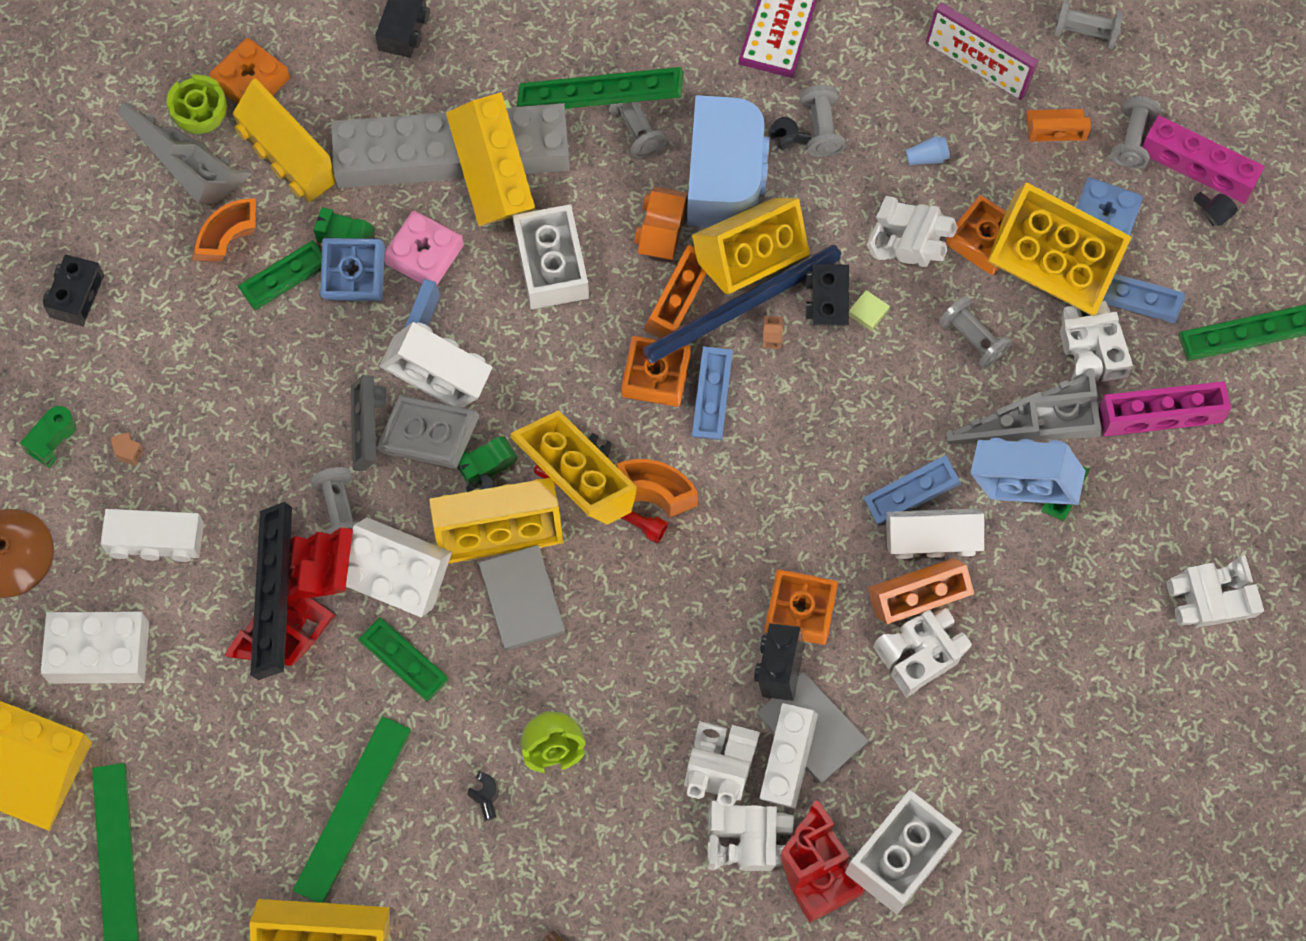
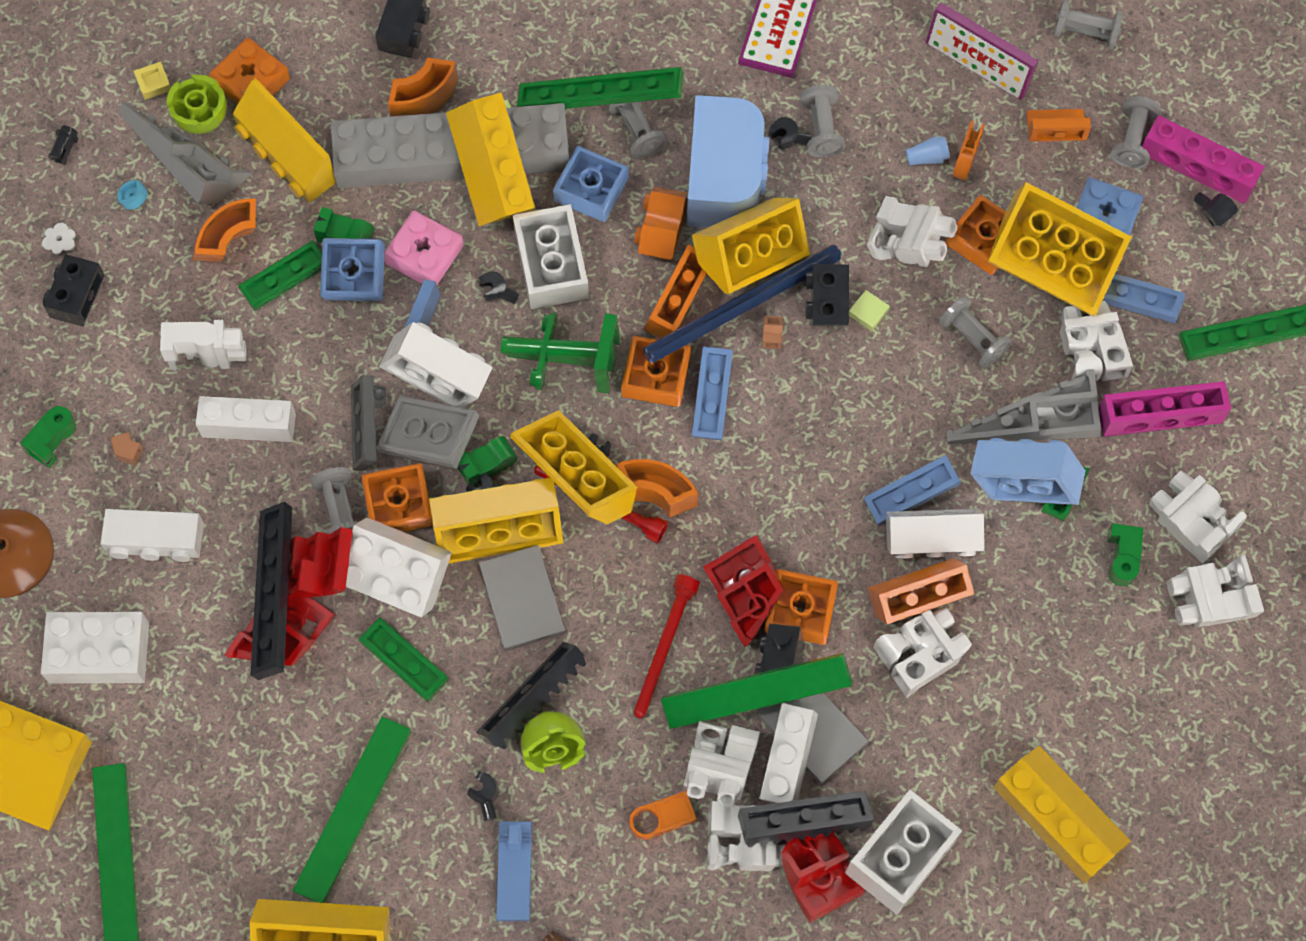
(62, 232): none -> white plant
(63, 144): none -> black pin
(132, 194): none -> medium azure tile
(152, 80): none -> light yellow plate
(208, 342): none -> white hips
(245, 419): none -> white brick
(402, 481): none -> orange brick
(425, 90): none -> orange brick
(498, 287): none -> black piece
(514, 871): none -> medium blue hinge
(530, 695): none -> black gear
(581, 171): none -> medium blue brick
(589, 353): none -> green piece
(671, 813): none -> orange piece
(685, 588): none -> red piece
(746, 586): none -> red slope
(757, 690): none -> green tile
(805, 818): none -> black gear
(967, 152): none -> orange piece
(1061, 814): none -> yellow slope
(1127, 553): none -> green leg
(1187, 512): none -> white hips

